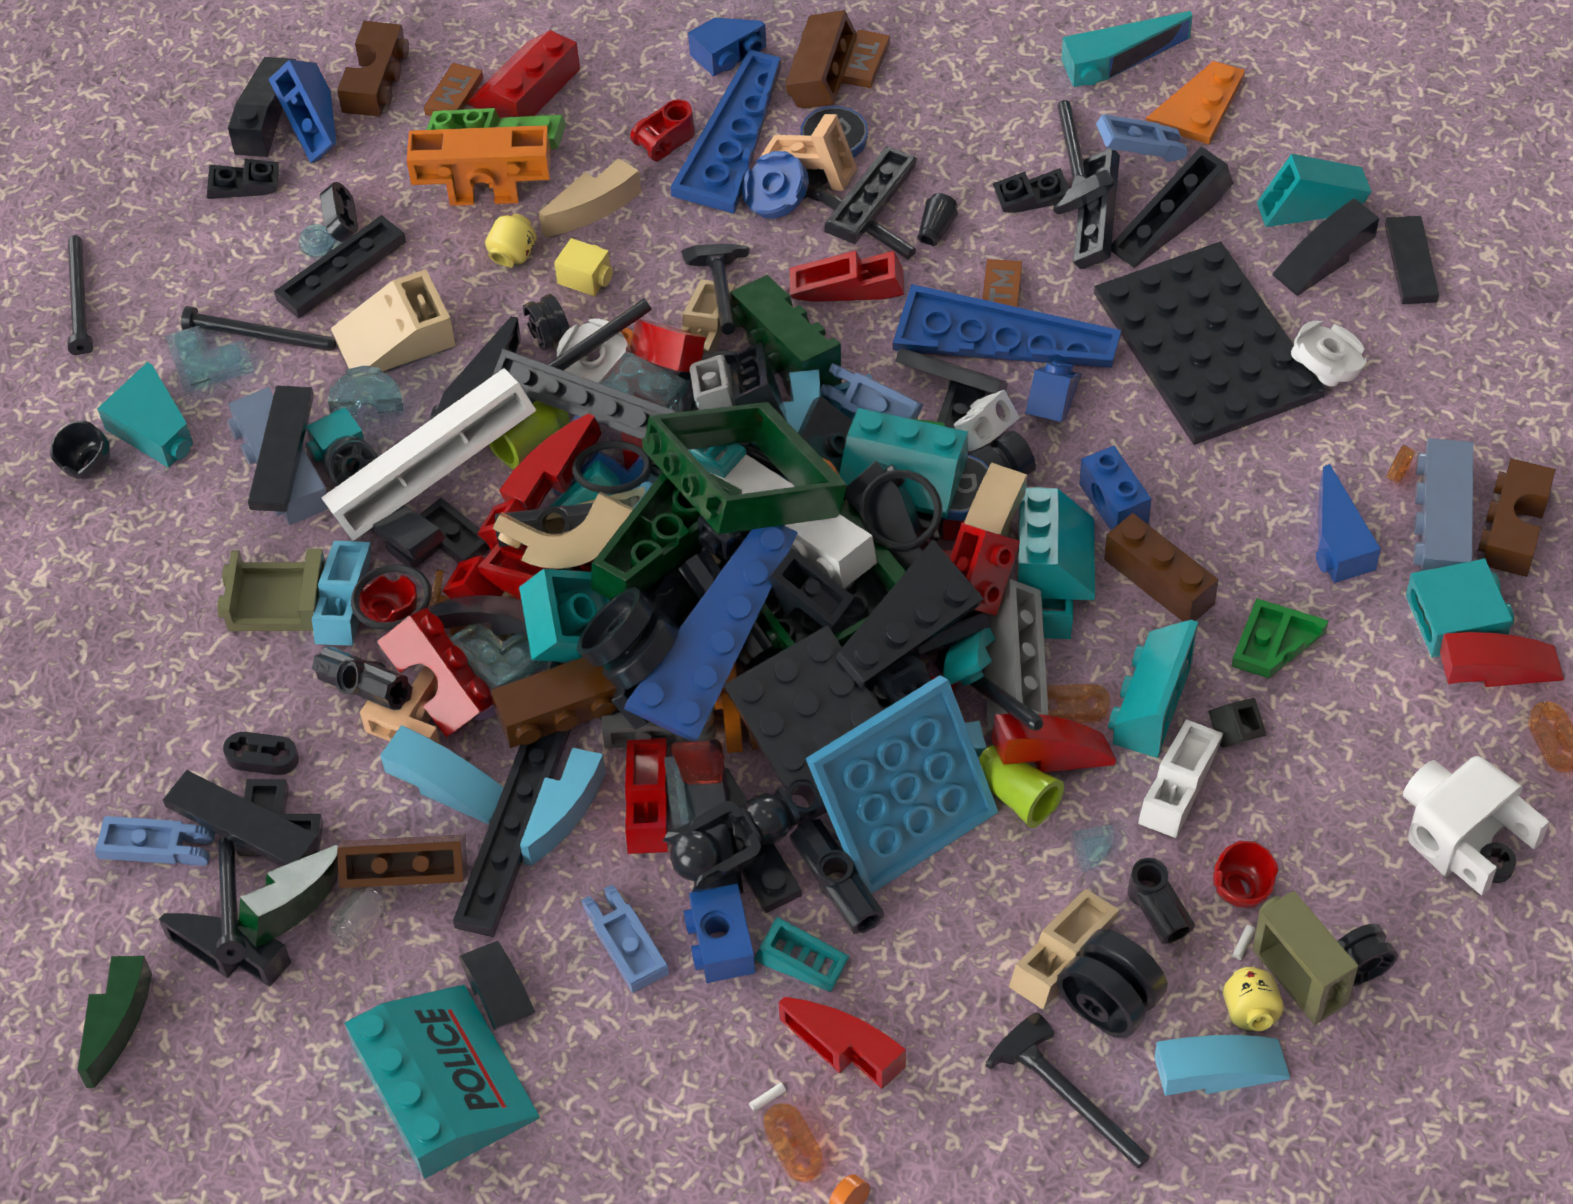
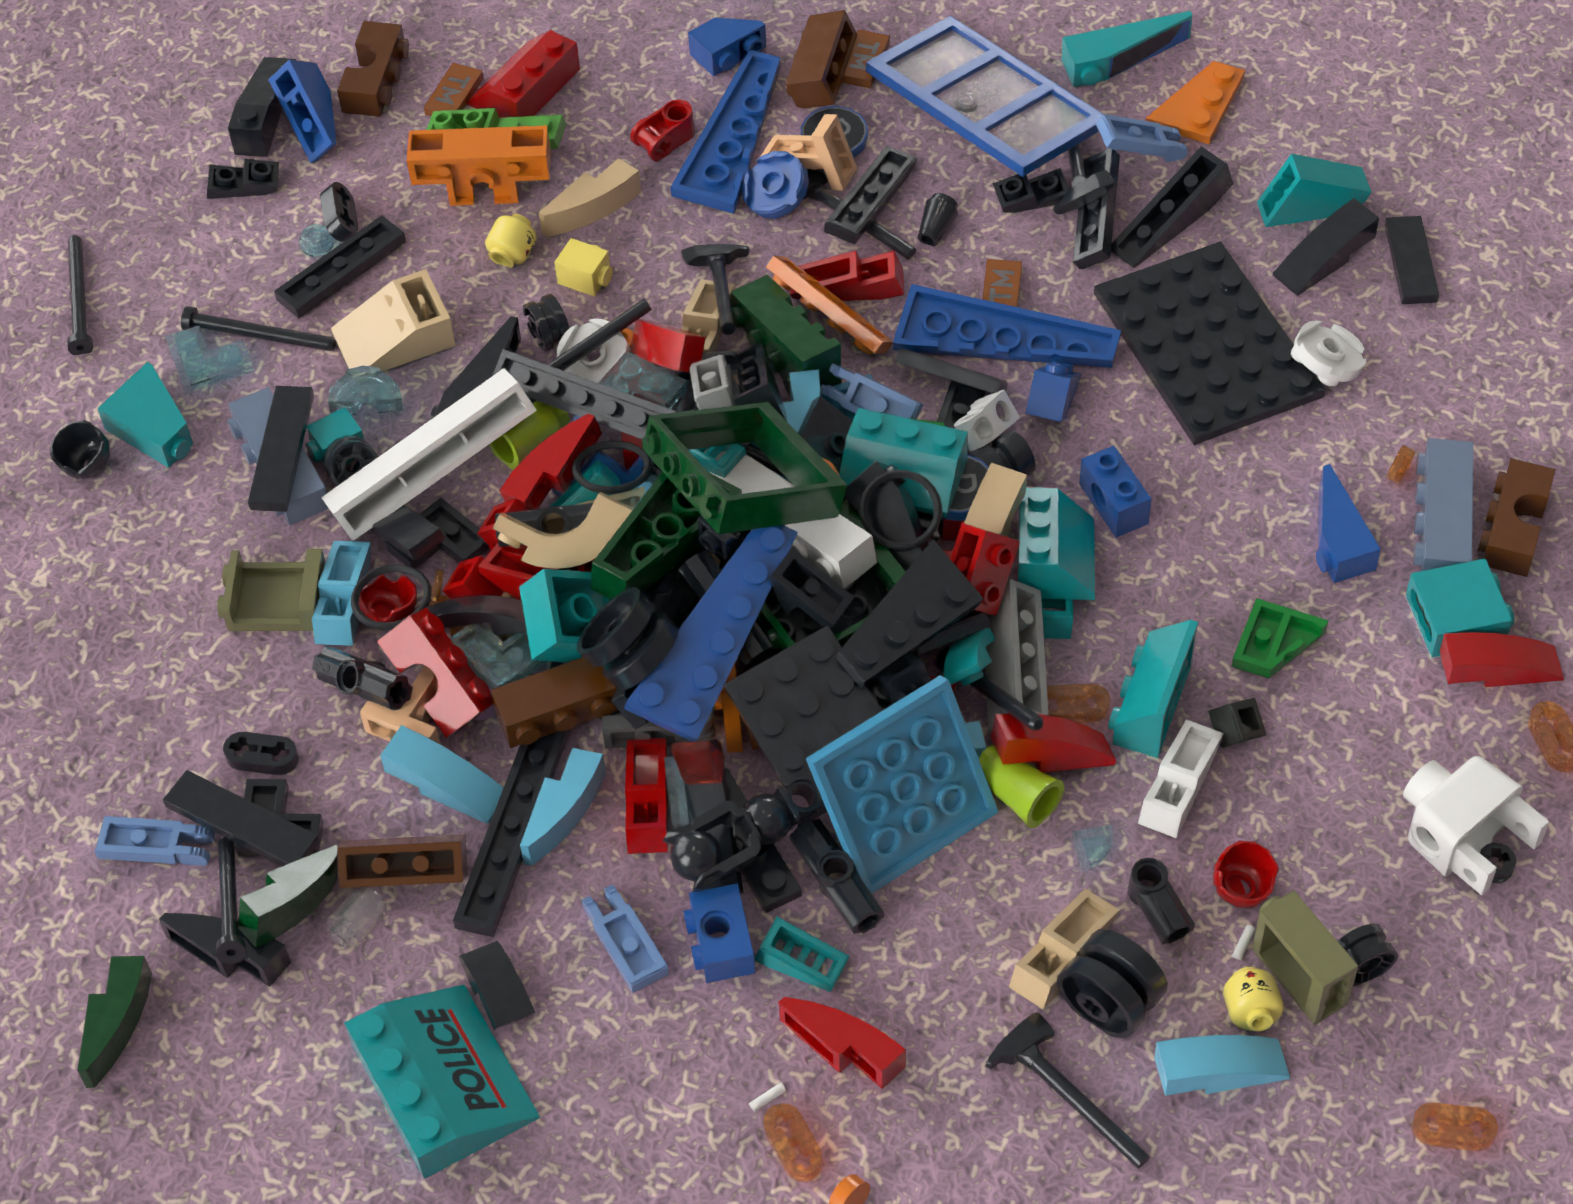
(817, 298): none -> orange plate
(986, 95): none -> door
(1160, 569): reddish brown brick -> none
(1454, 1127): none -> clear orange beam

